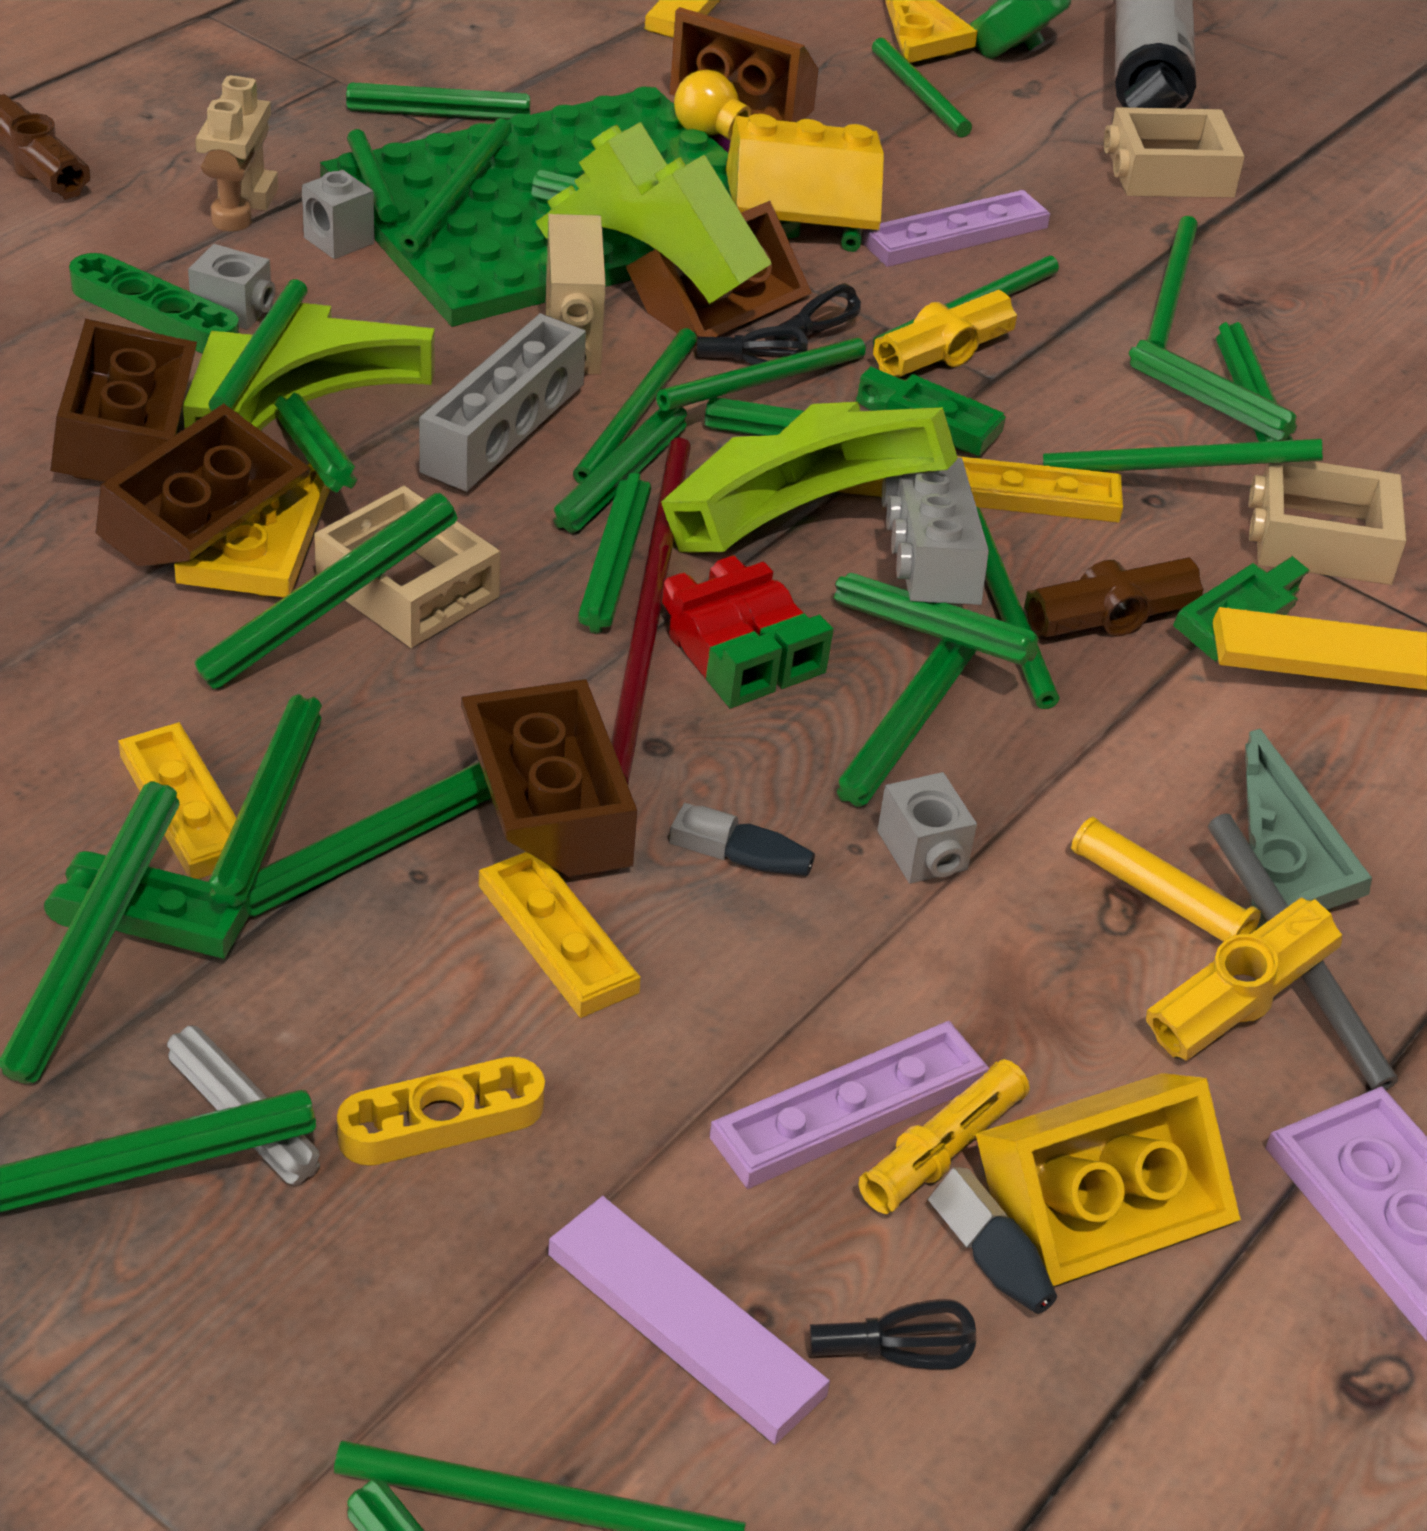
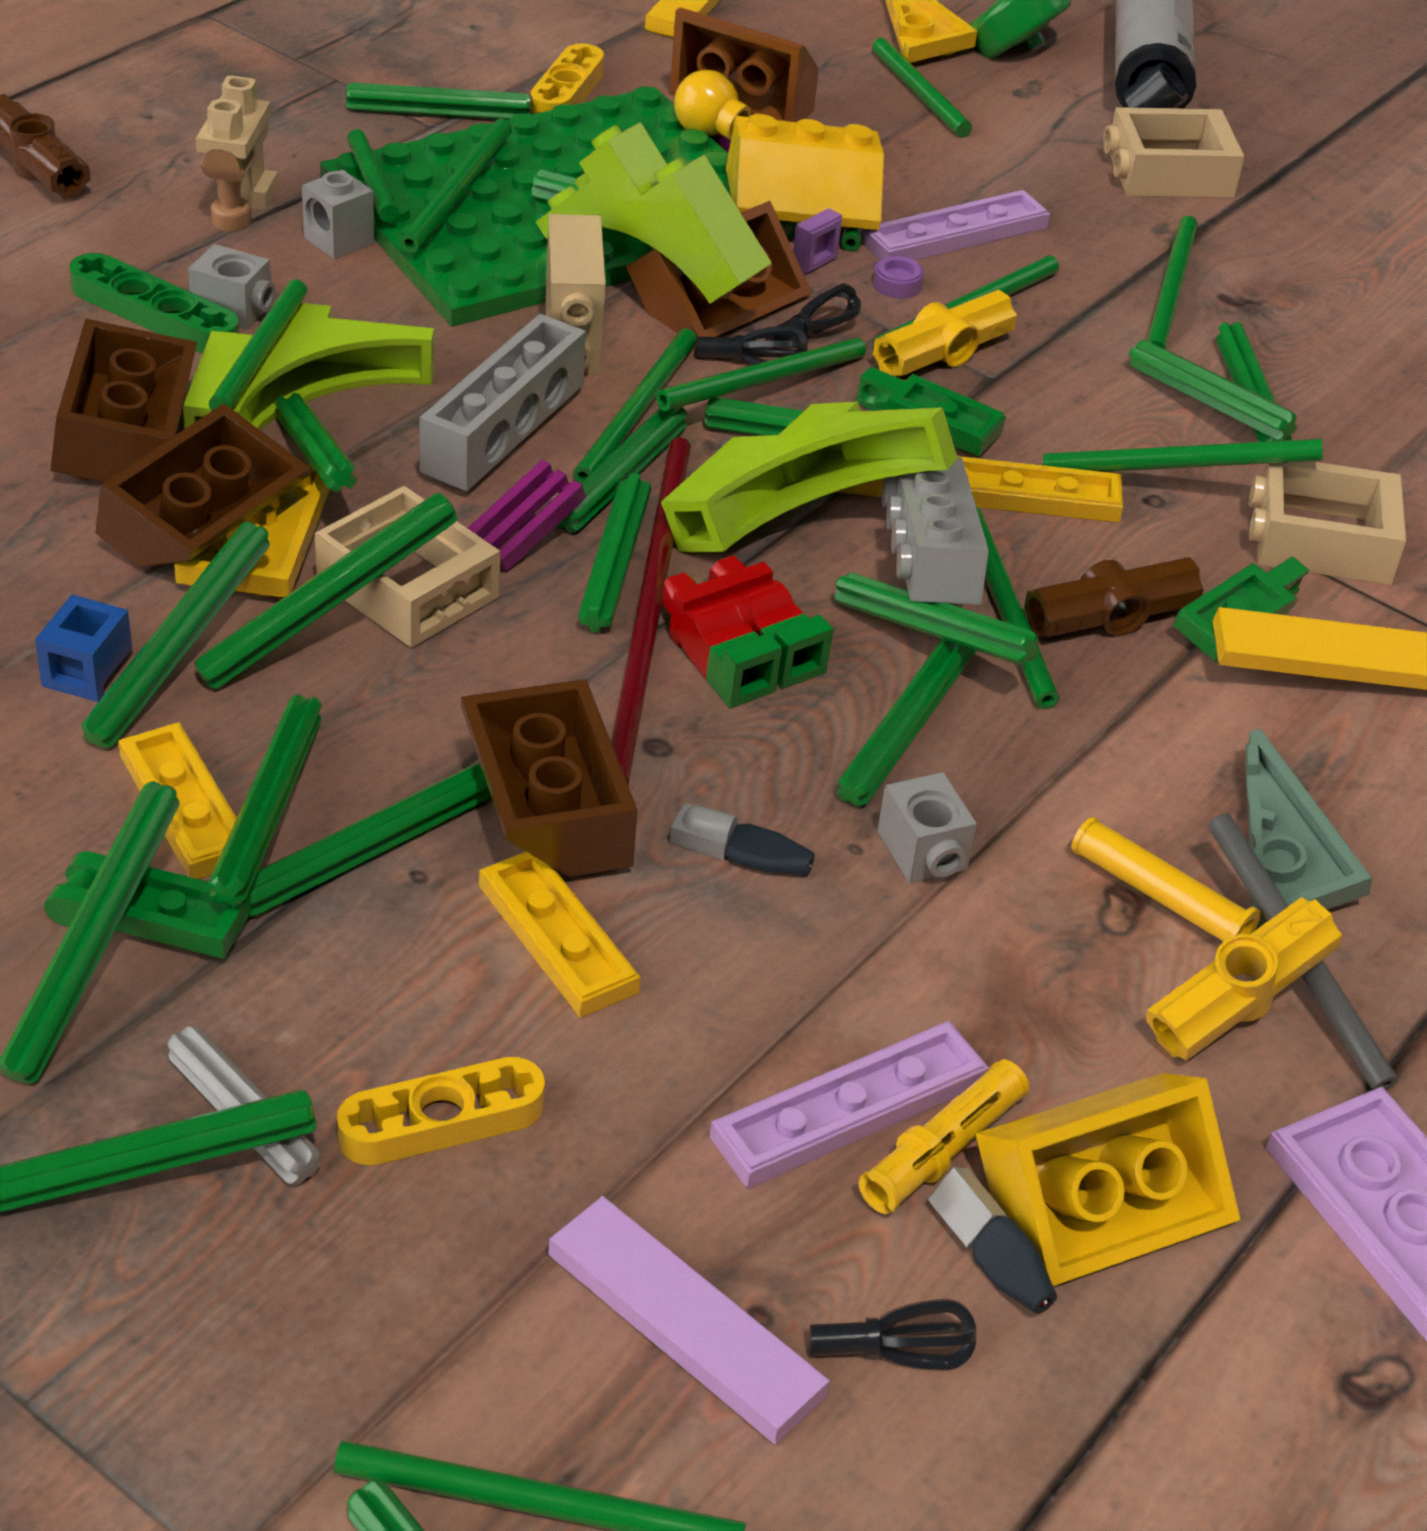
(83, 647): none -> blue brick
(175, 636): none -> green axle
(518, 508): none -> magenta tile
(568, 78): none -> yellow beam
(817, 240): none -> medium lavender tile
(898, 277): none -> medium lavender tile

